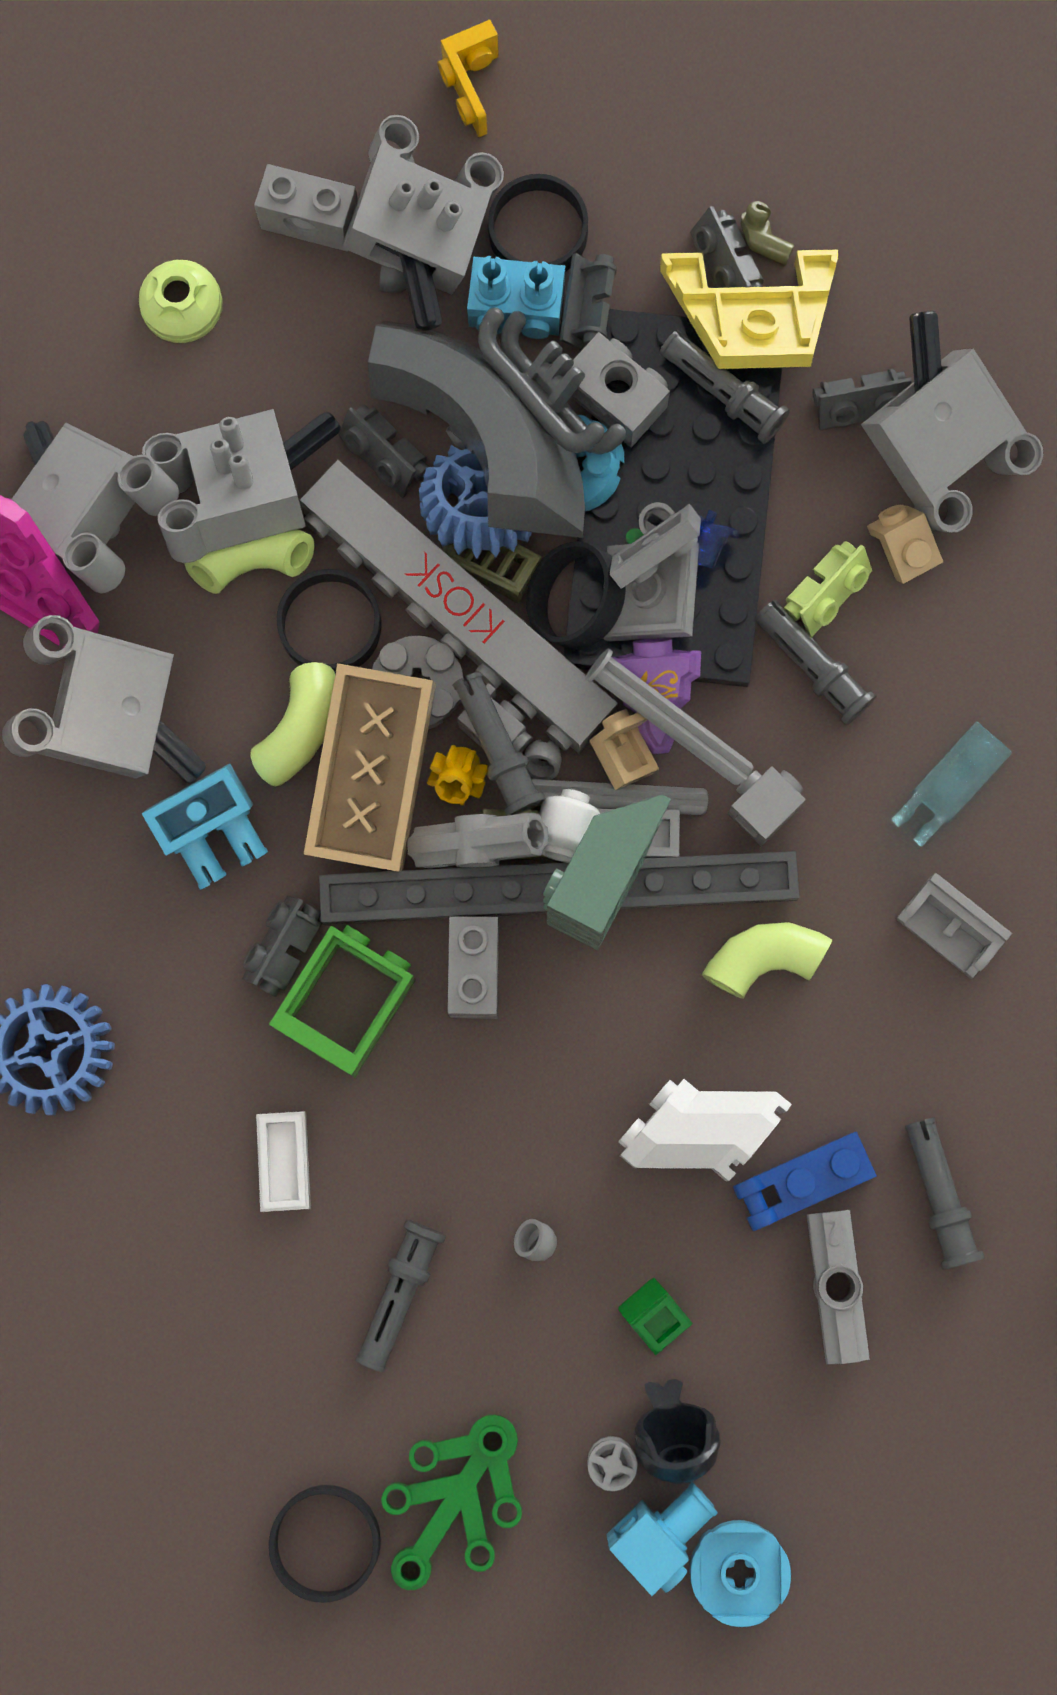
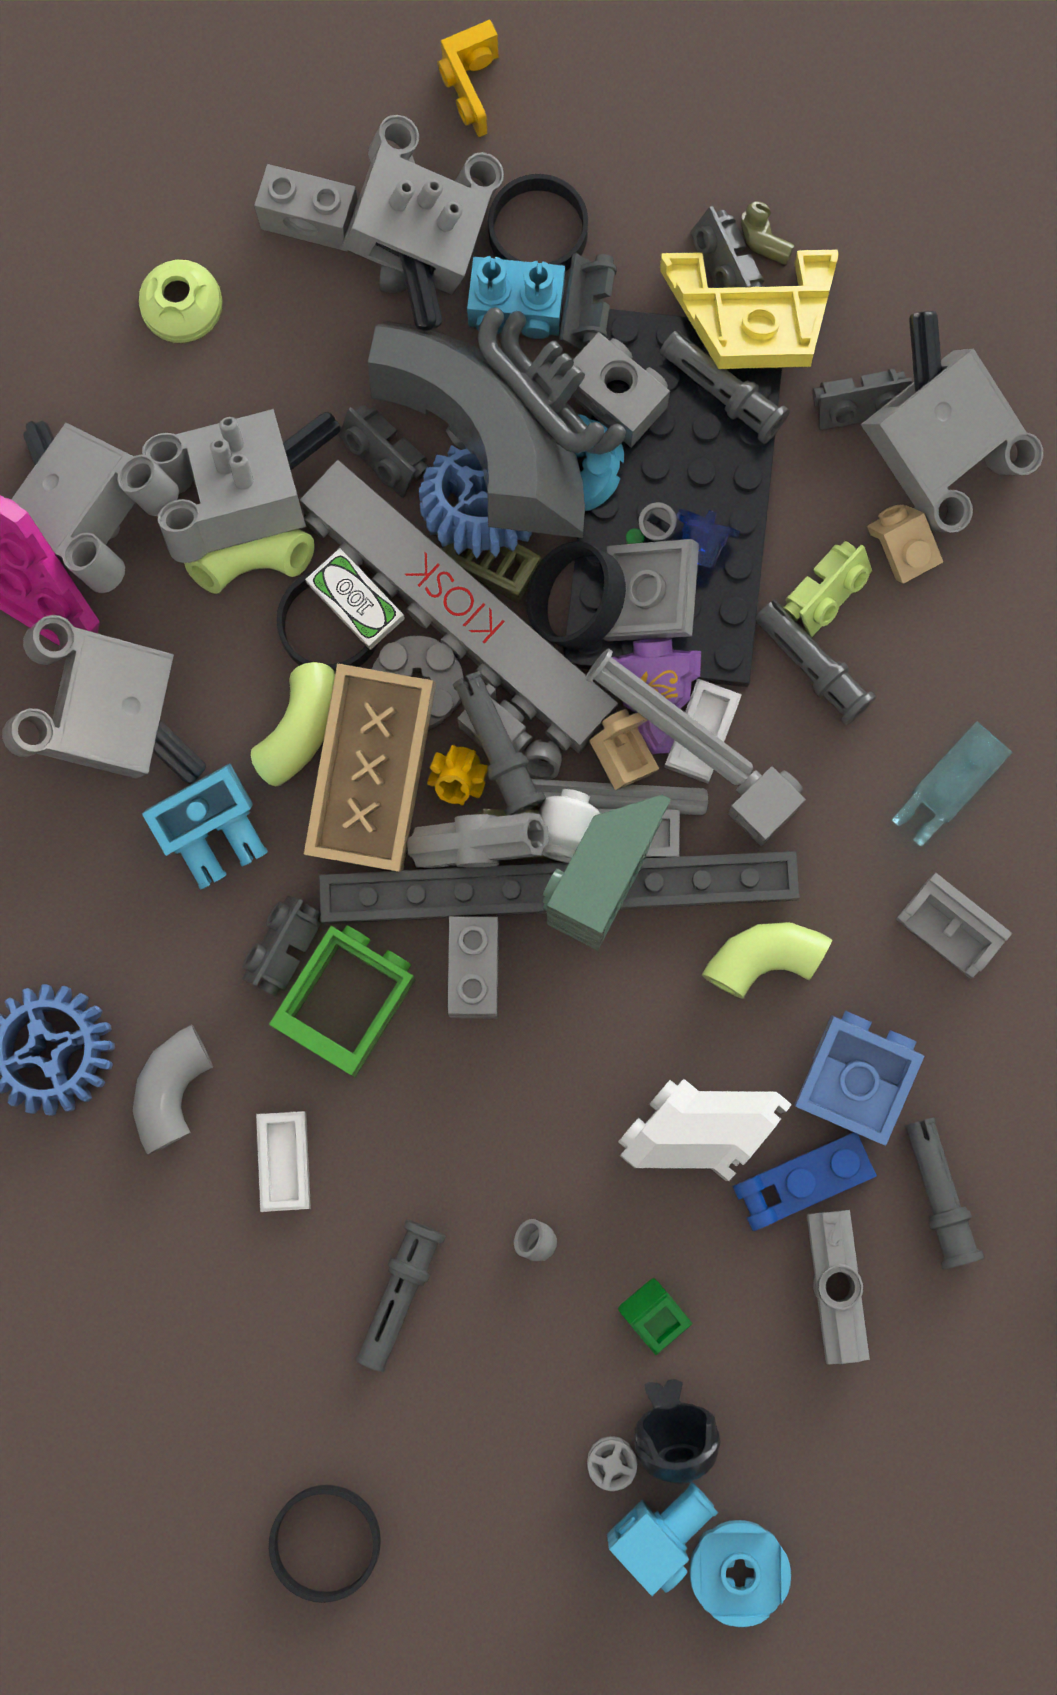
(161, 1089): none -> light grey cylinder
(355, 598): none -> white tile
(458, 1494): green plant -> none
(642, 557): light grey plate -> none
(714, 710): none -> white tile
(860, 1077): none -> medium blue plate

